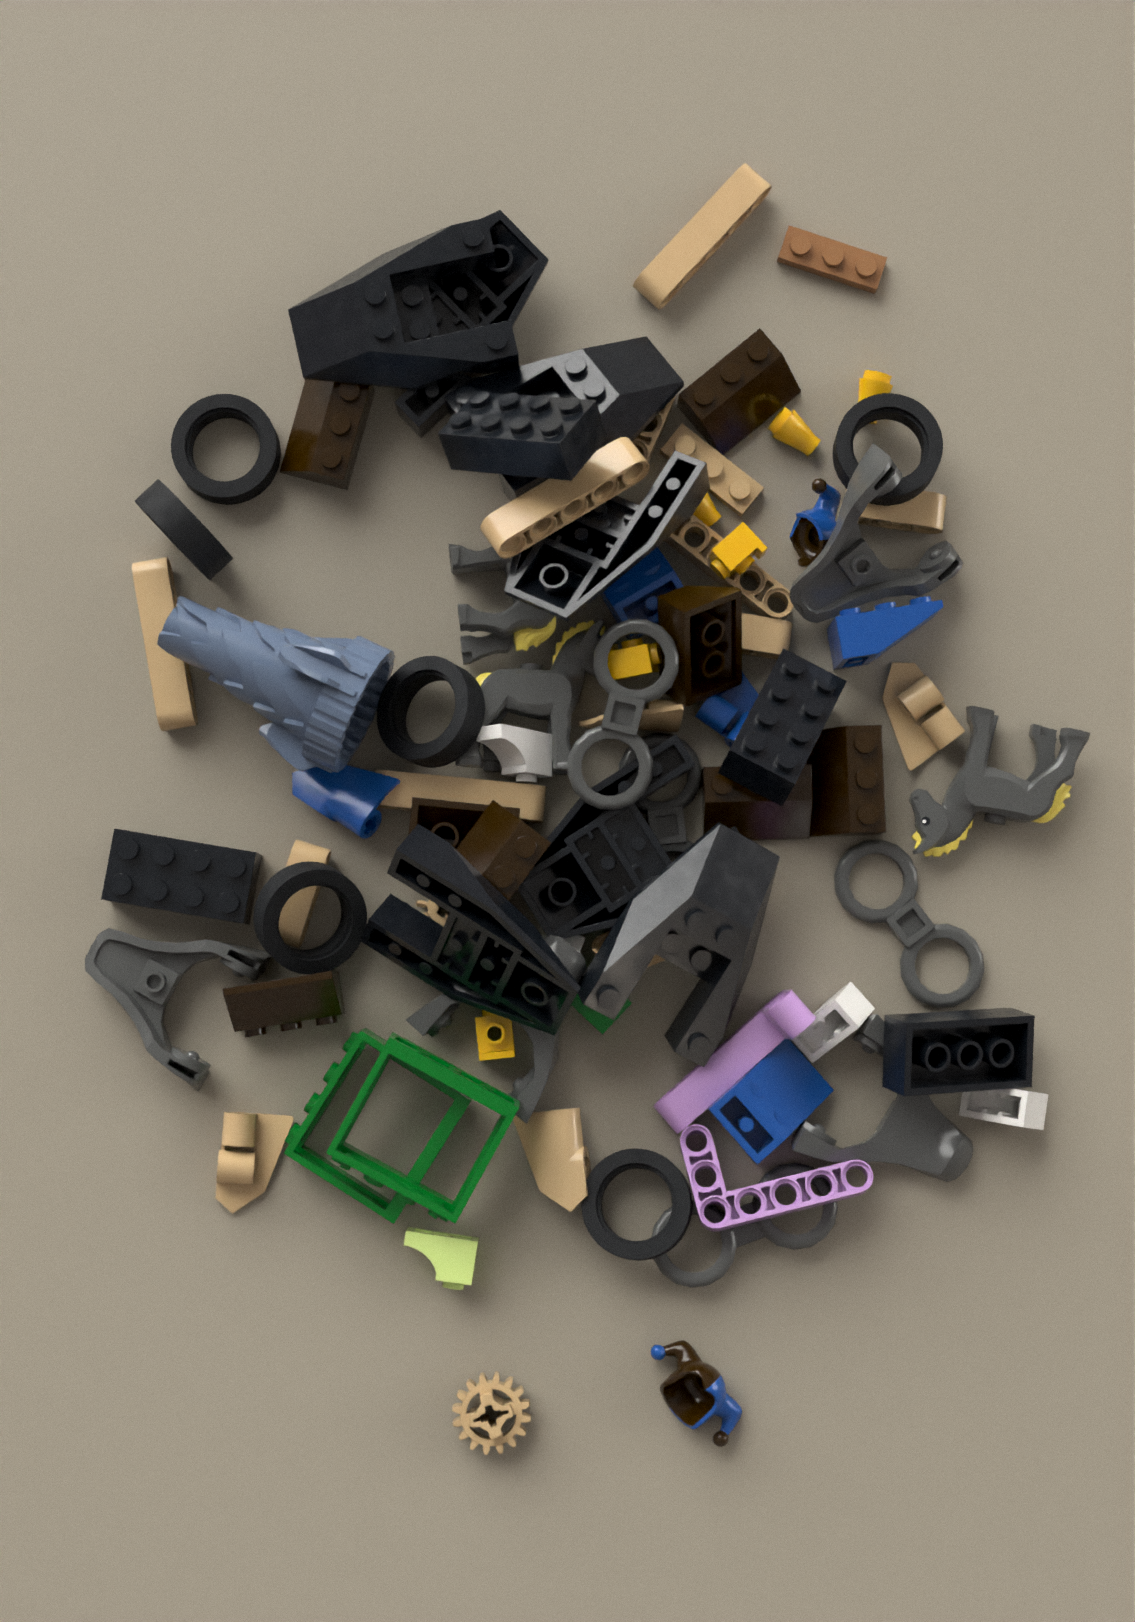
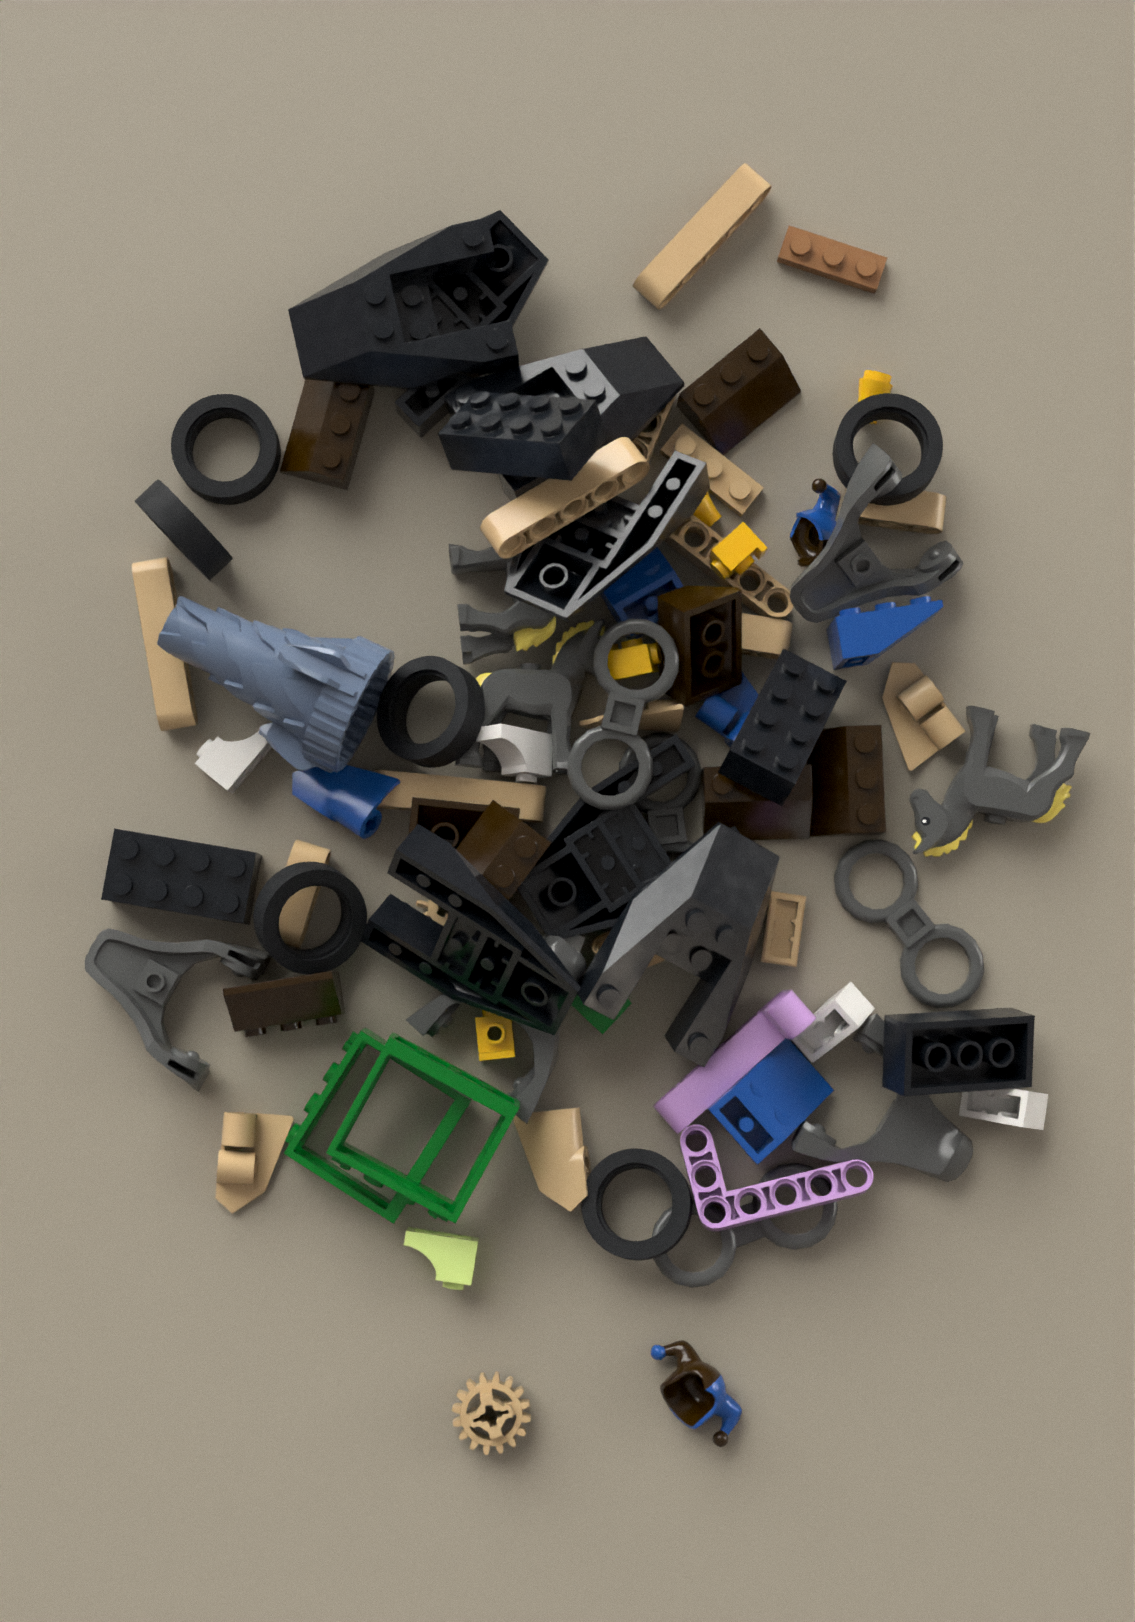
(232, 761): none -> white arch
(783, 929): none -> tan plate
(793, 431): yellow cone -> none

